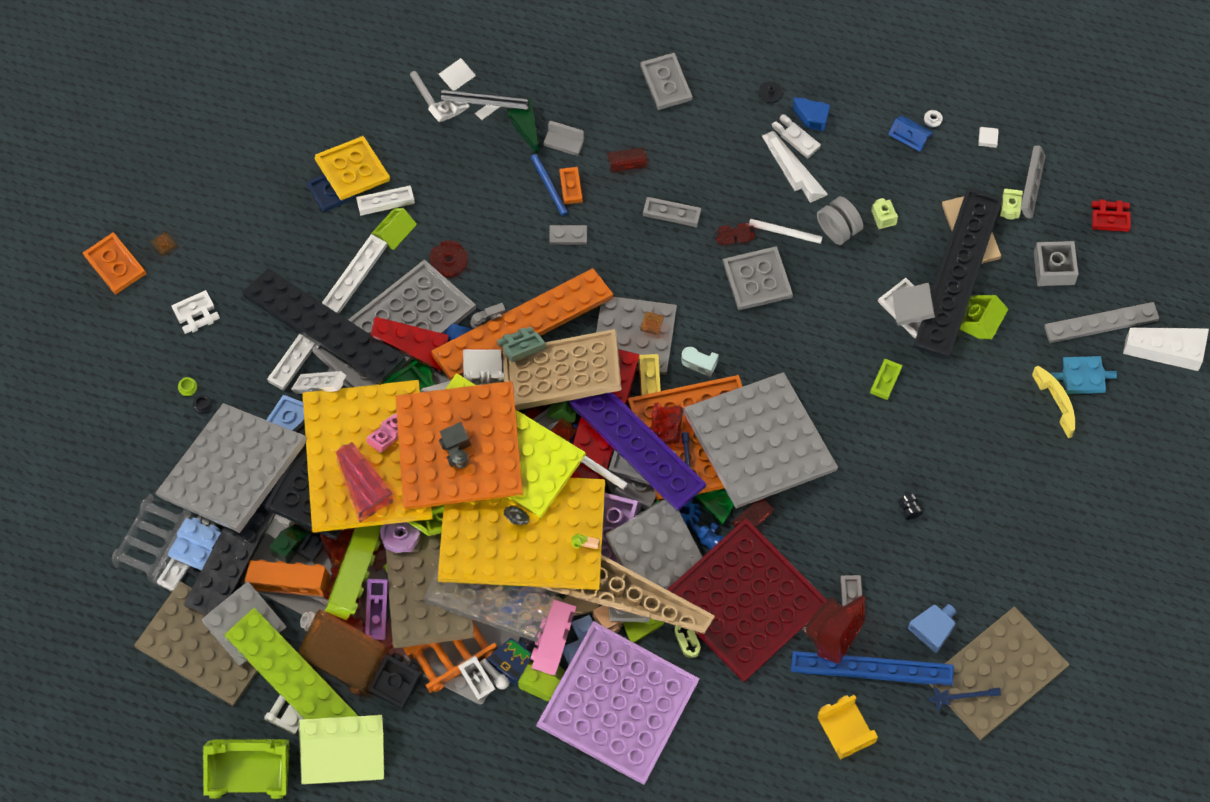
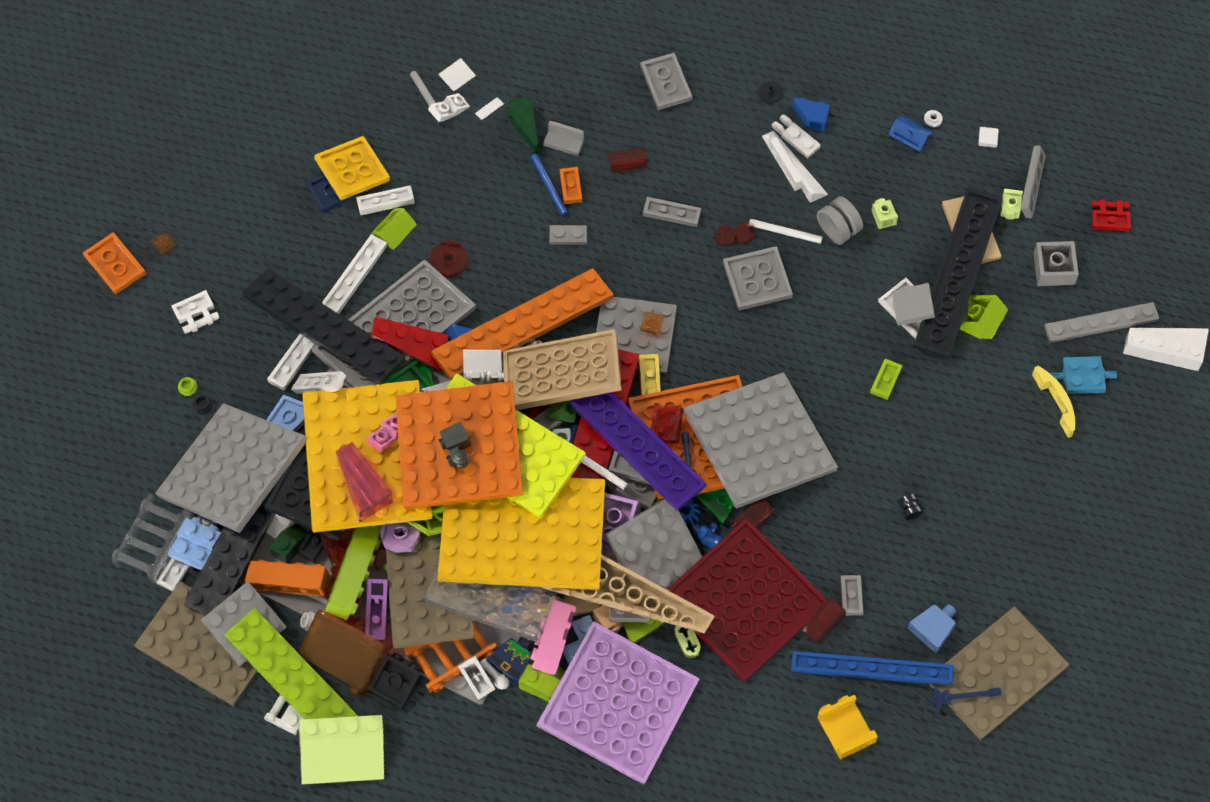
(246, 766): lime windscreen -> none
(484, 99): axle -> none
(488, 314): light grey plate -> none
(516, 515): black piece -> none
(521, 344): sand green plate -> none
(564, 429): clear red plate -> none
(580, 540): arm -> none
(699, 362): light aqua leg -> none
(840, 630): clear red slope -> none

